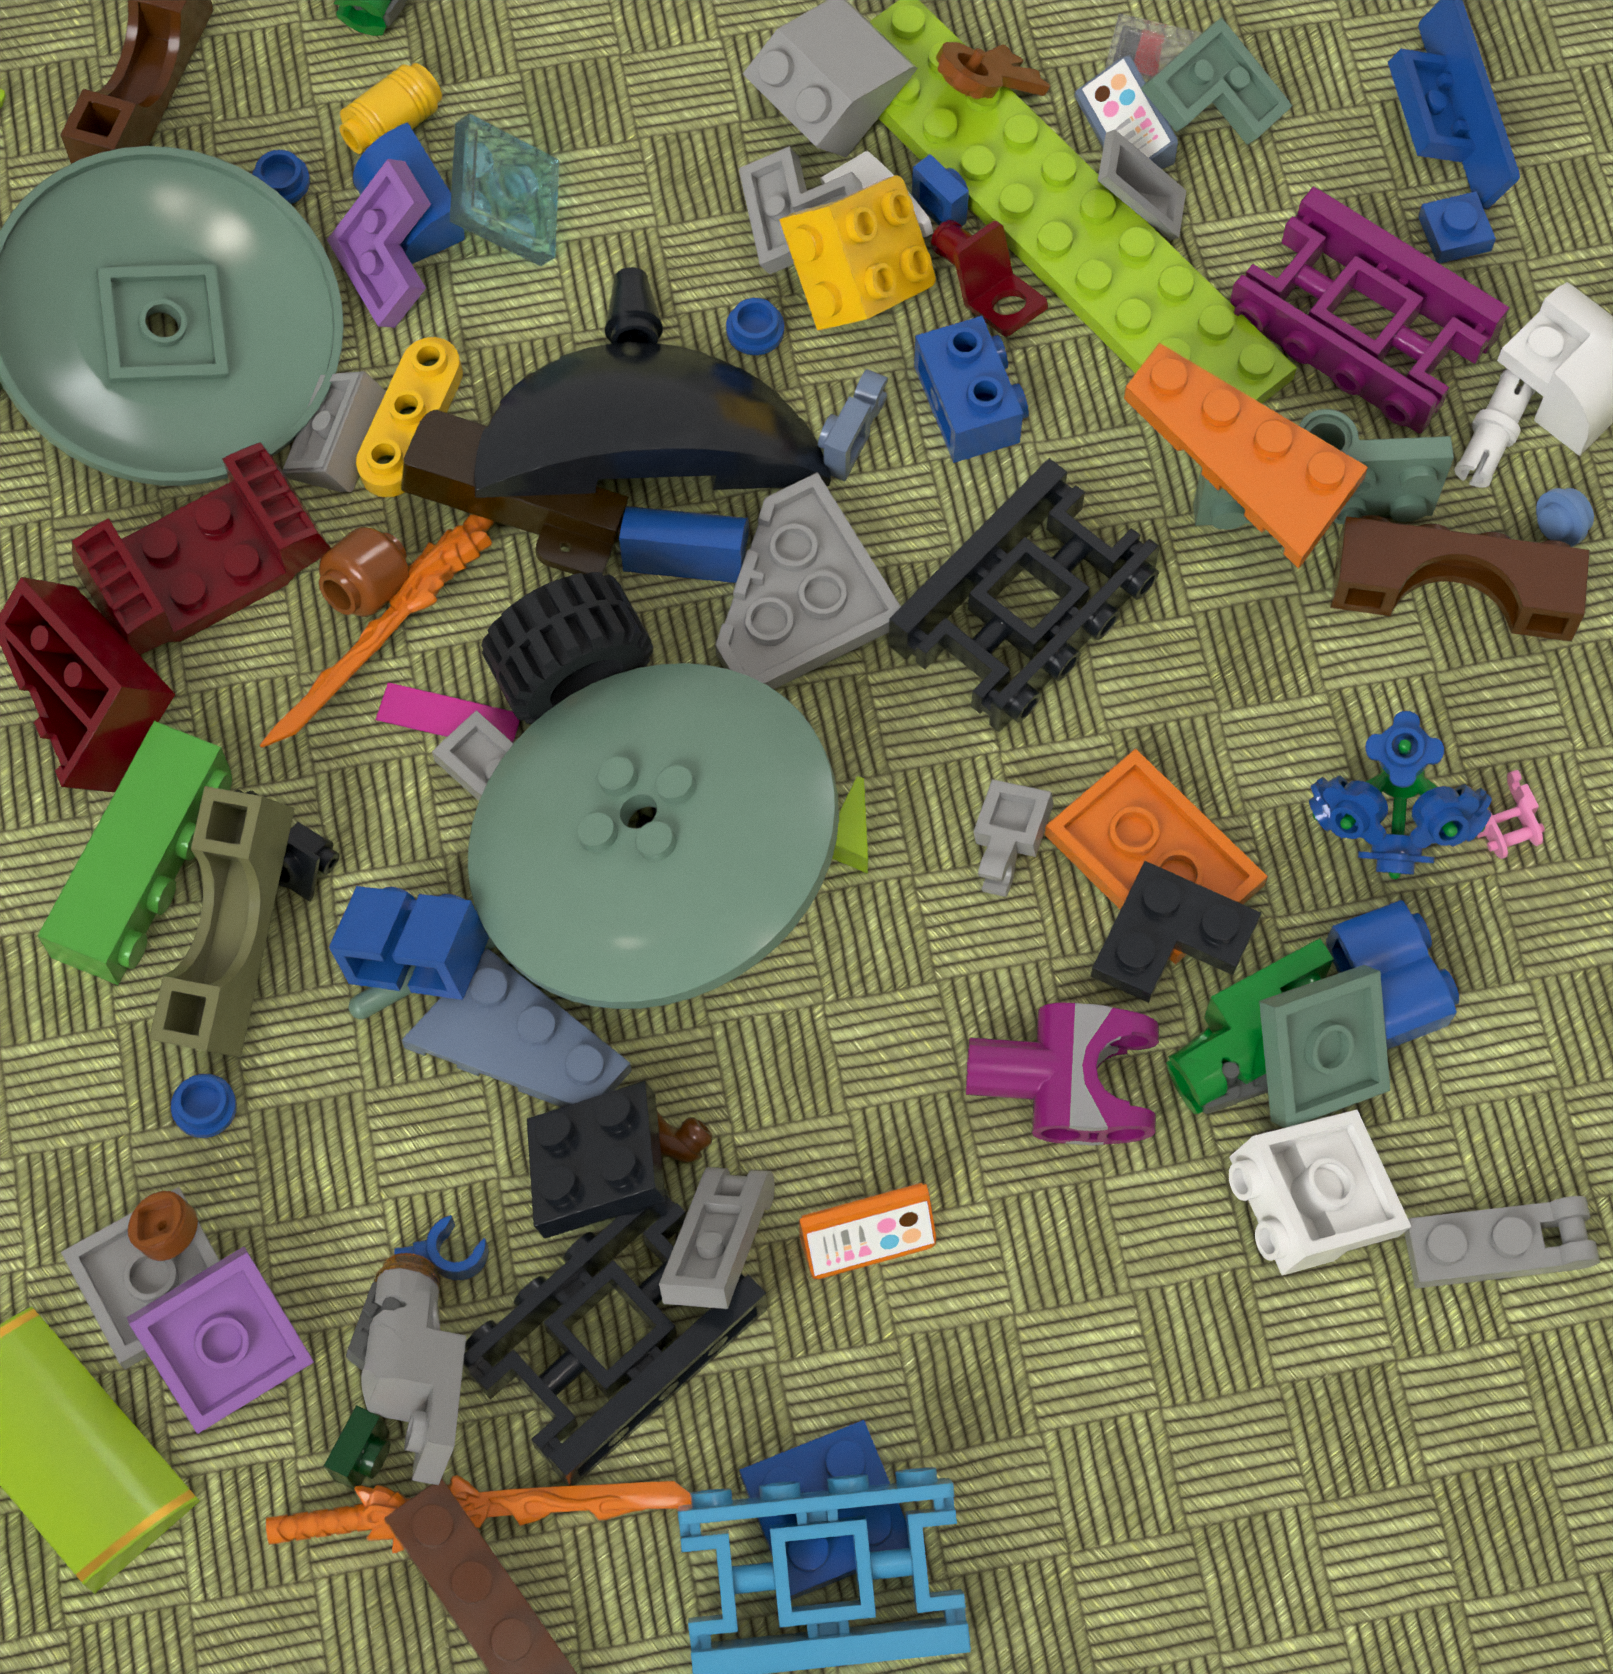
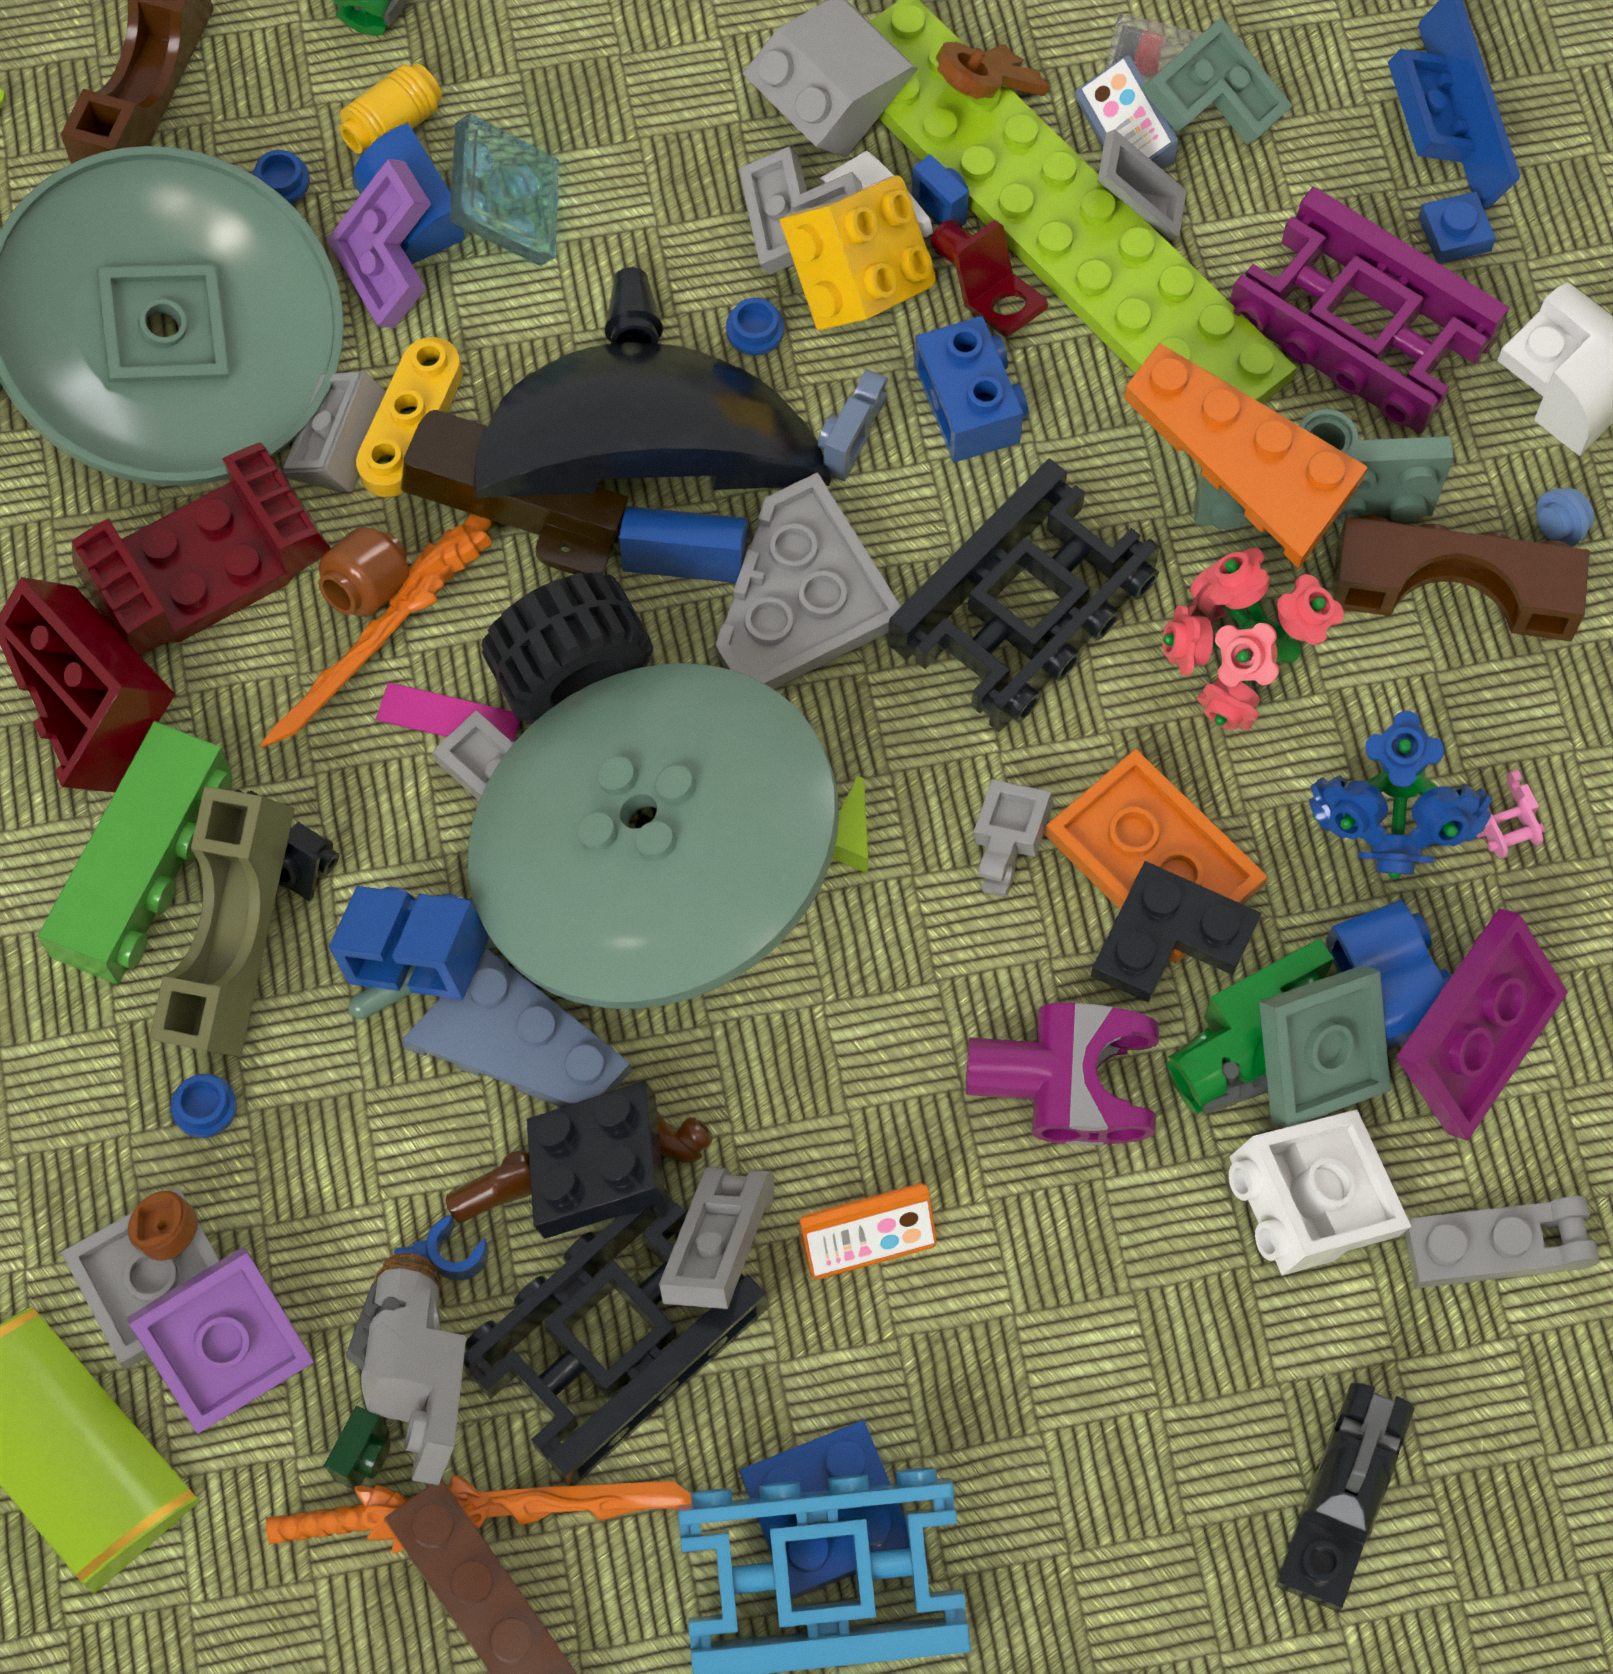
(493, 1189): none -> reddish brown arm
(1253, 650): none -> coral plant
(1345, 1496): none -> black plate
(1482, 1024): none -> magenta plate
(1494, 430): white pin -> none

